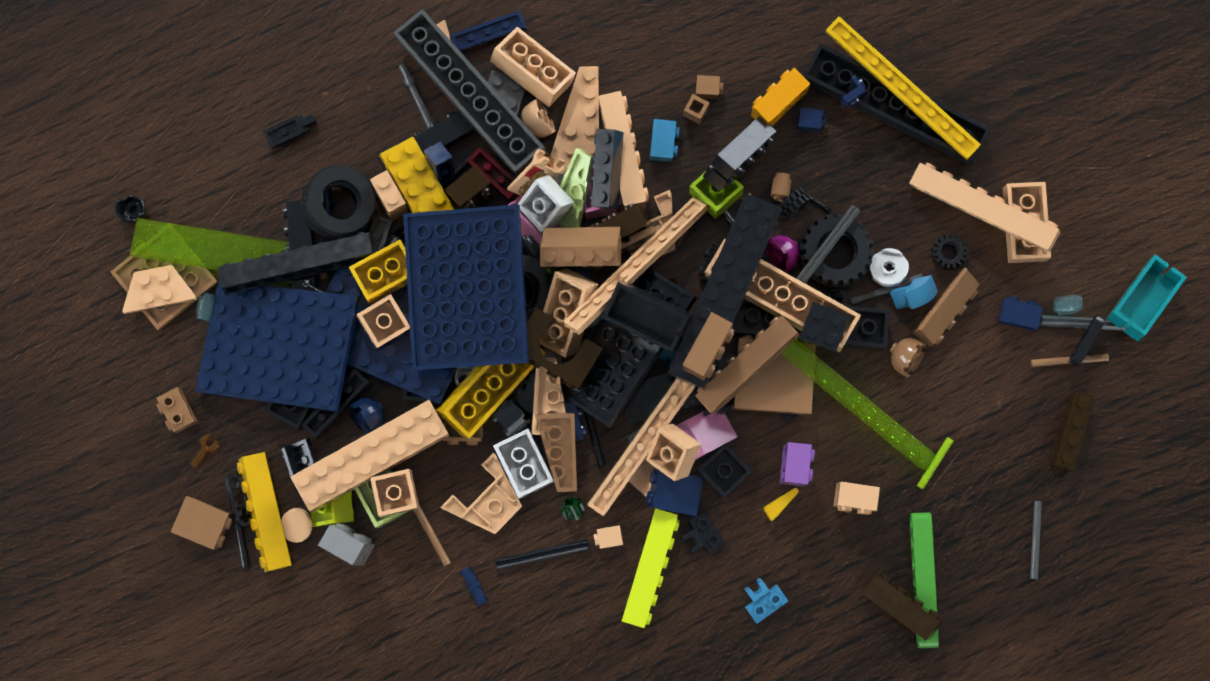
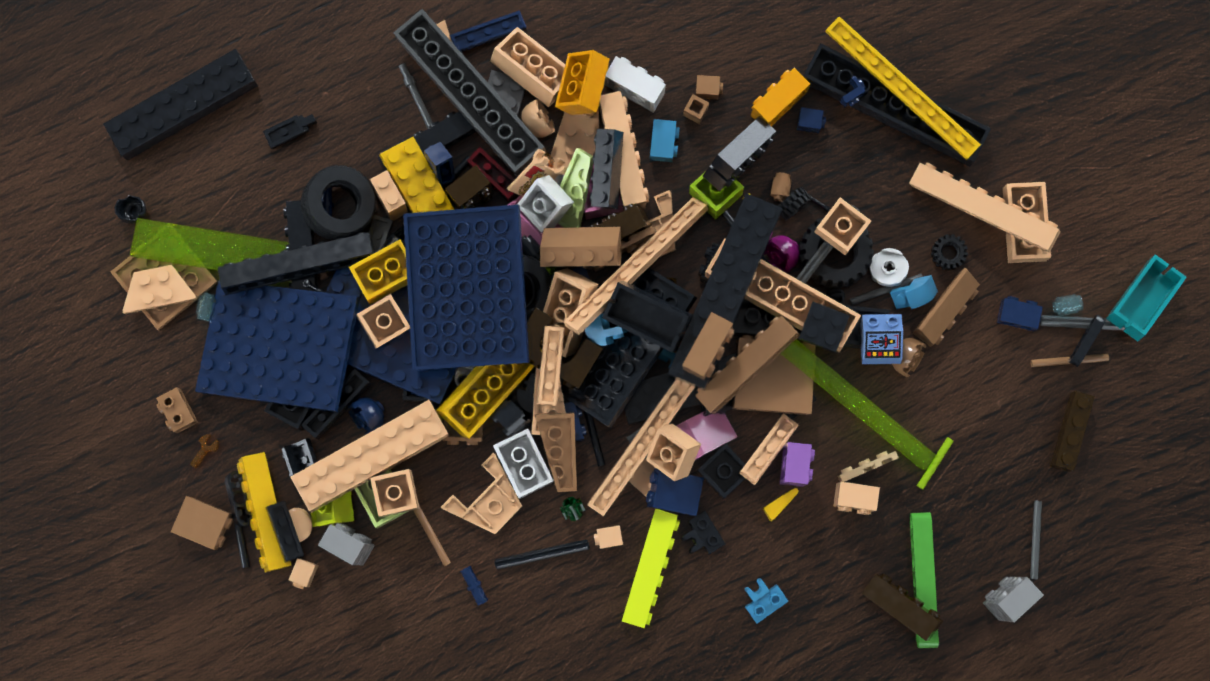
(180, 105): none -> black brick
(284, 531): none -> black tile
(303, 573): none -> light nougat brick
(550, 365): none -> light nougat tile
(582, 82): none -> light orange brick
(601, 333): none -> dark azure brick
(635, 83): none -> white brick
(768, 449): none -> light nougat tile
(842, 226): none -> light nougat brick
(866, 465): none -> tan wing
(881, 339): none -> medium blue piece
(1012, 598): none -> light grey brick

